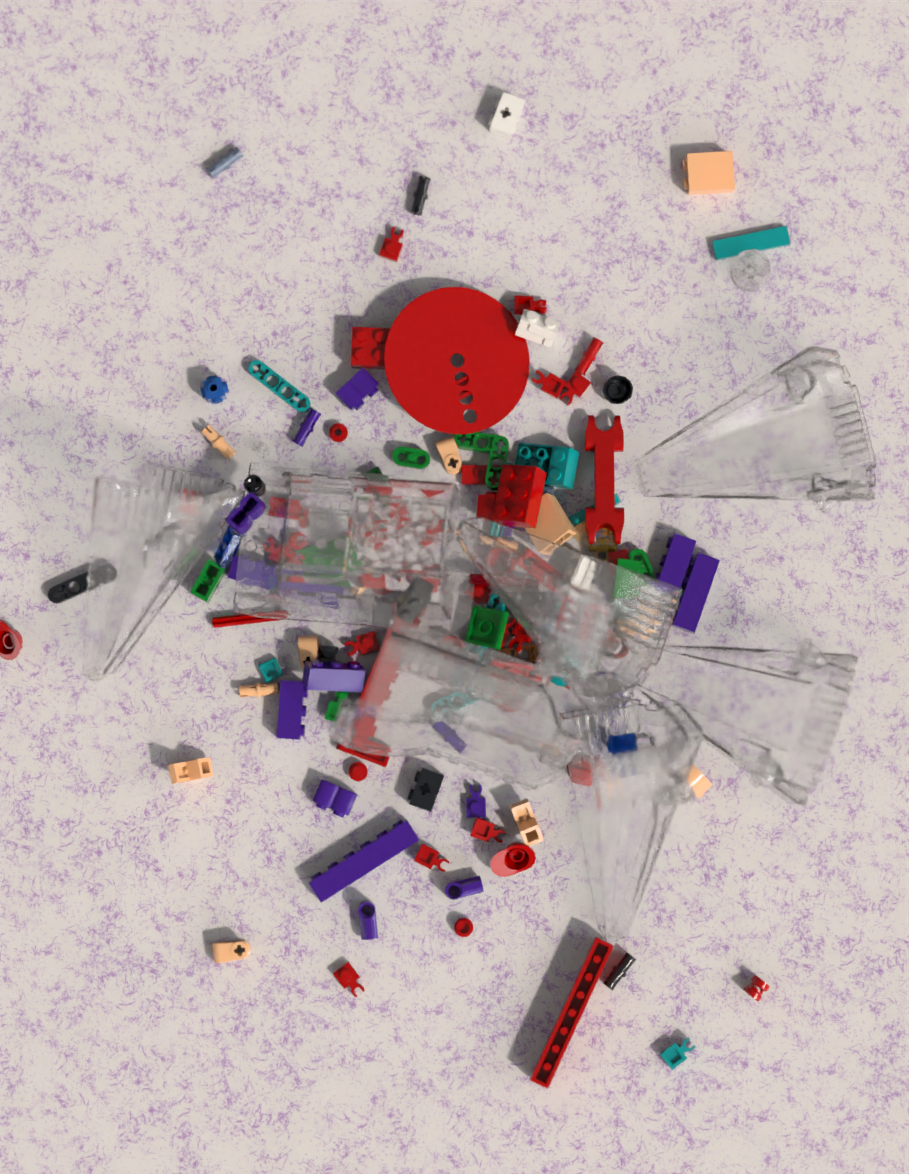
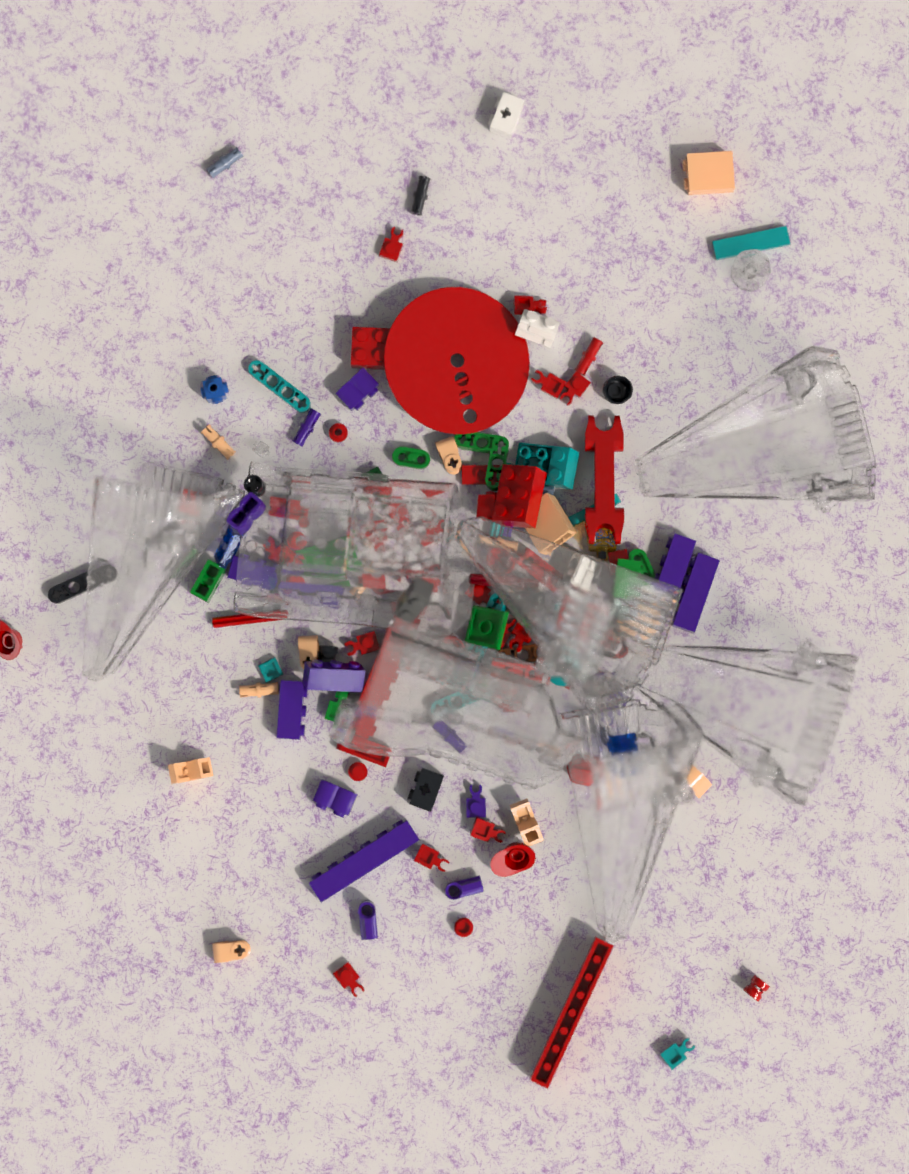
(619, 971): black pin -> none

